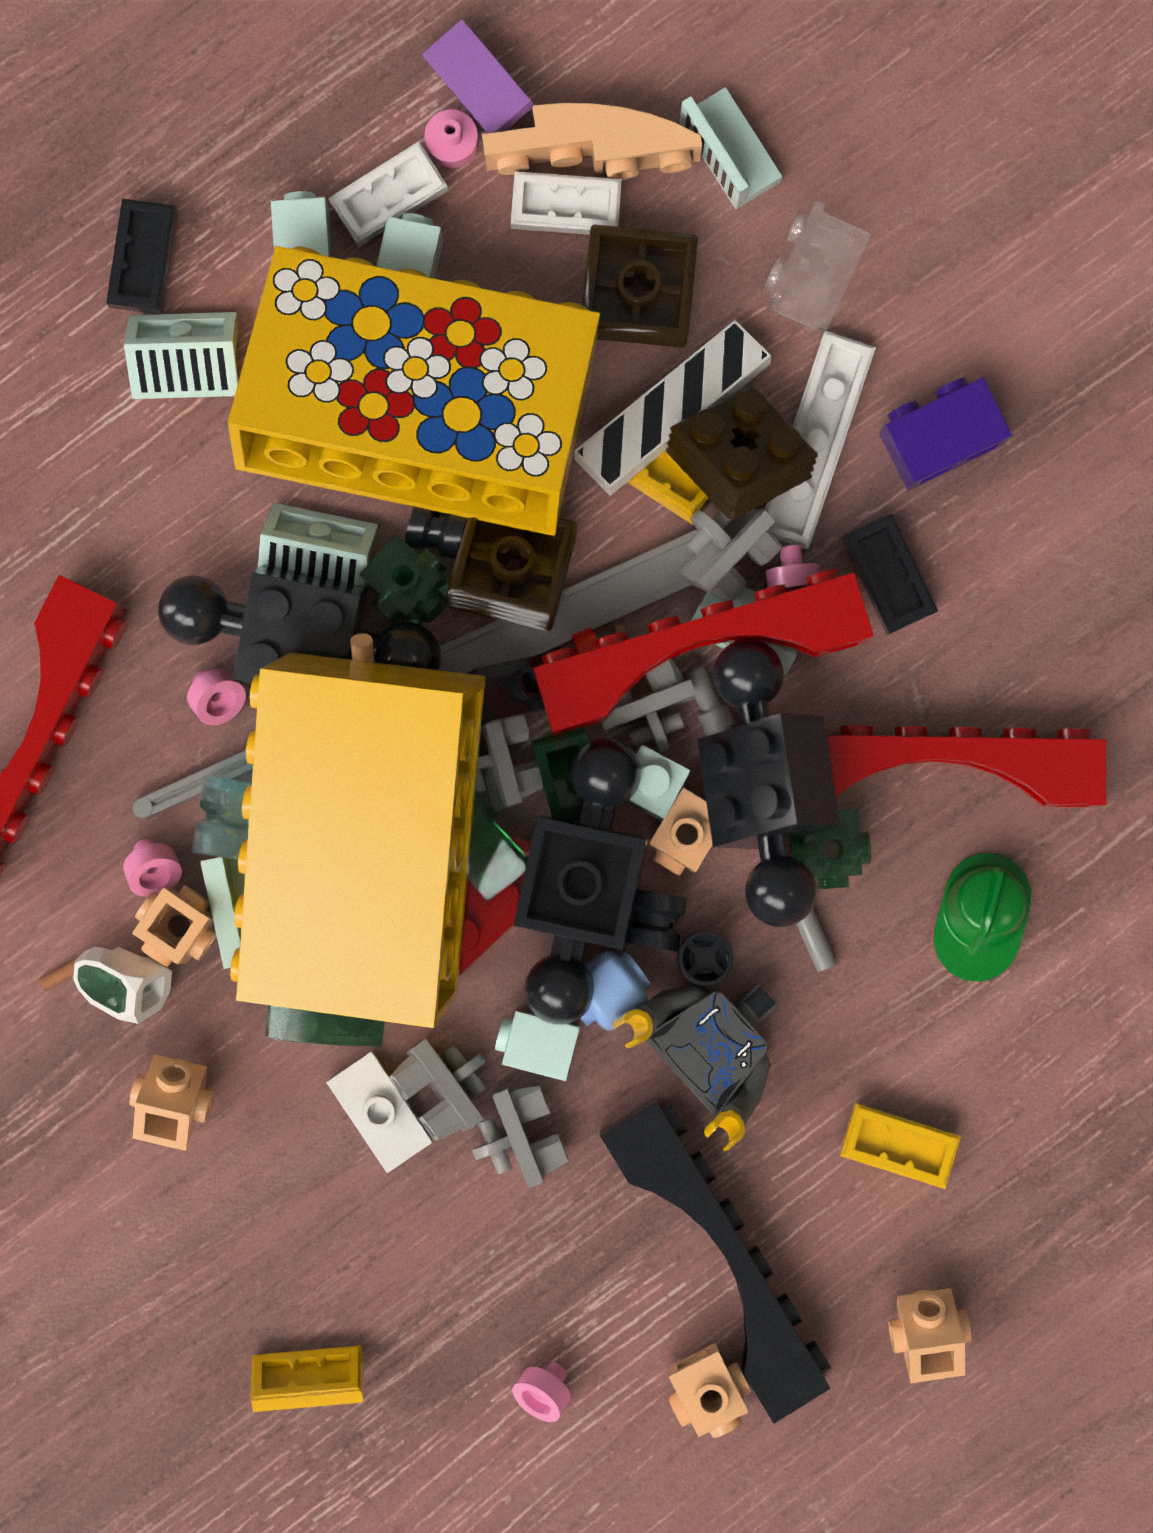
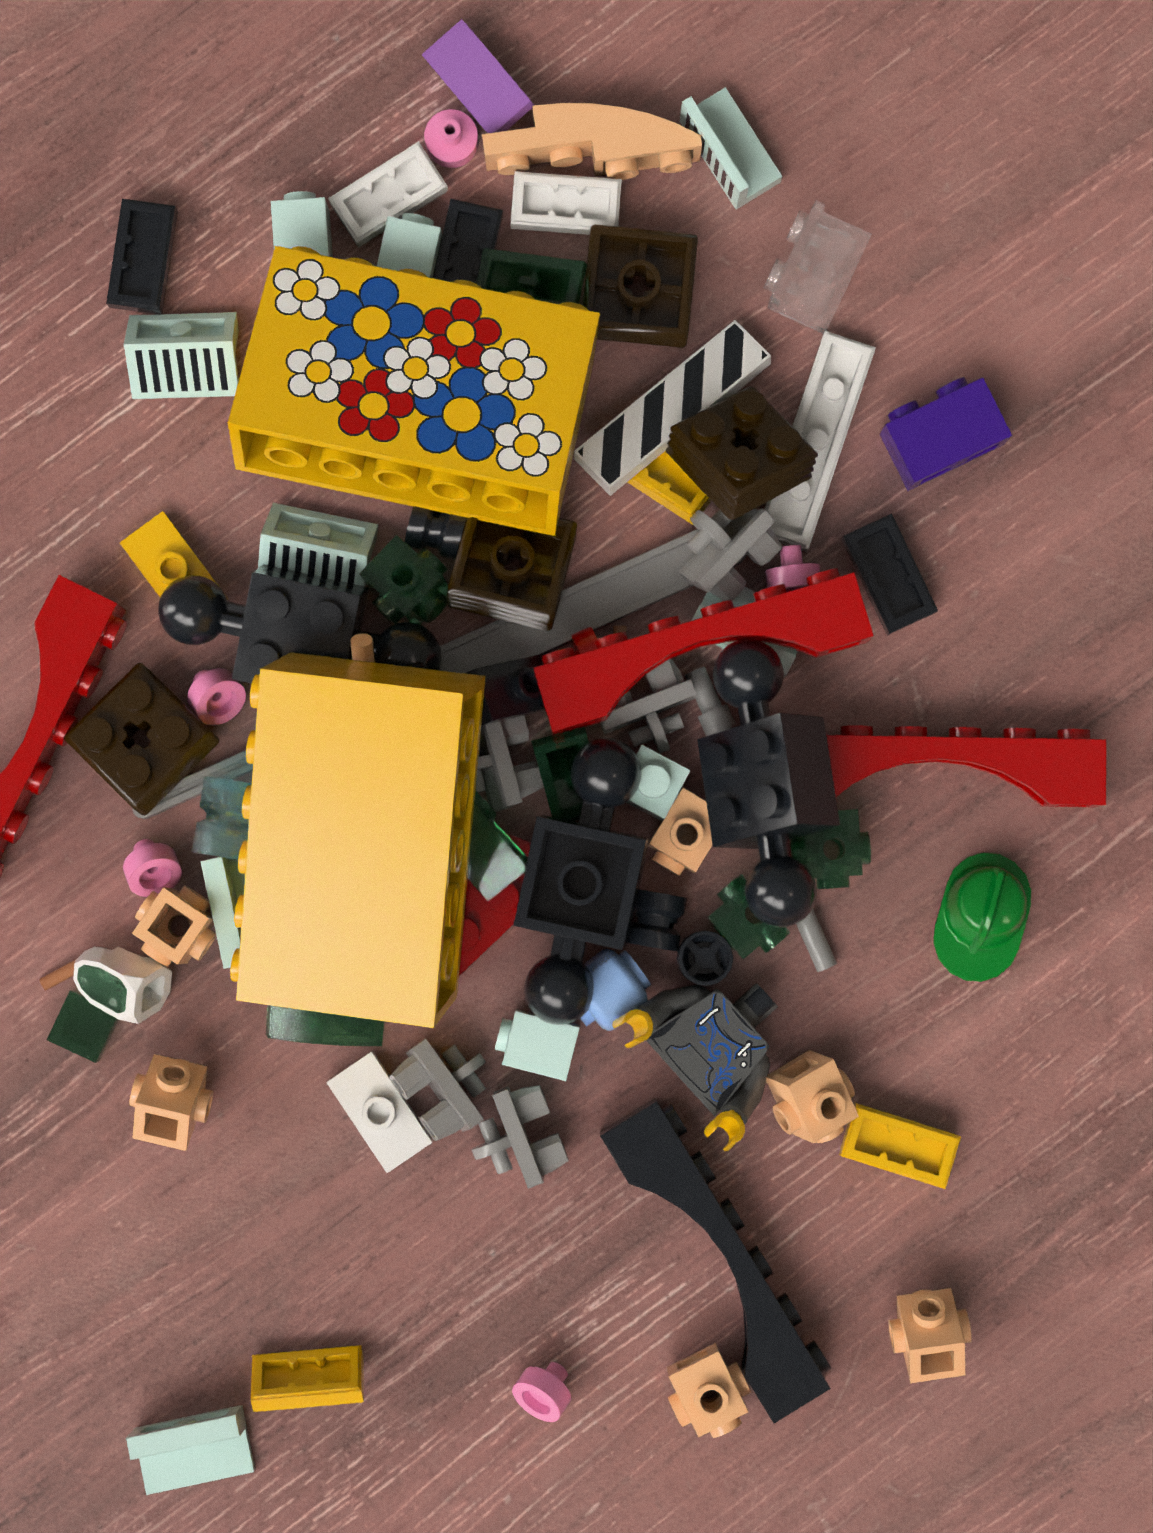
(82, 1027): none -> clear green tile
(107, 739): none -> dark brown brick
(162, 553): none -> yellow plate
(192, 1449): none -> light aqua panel
(464, 237): none -> black plate
(540, 276): none -> clear green slope
(732, 924): none -> clear green brick
(812, 1097): none -> light nougat brick

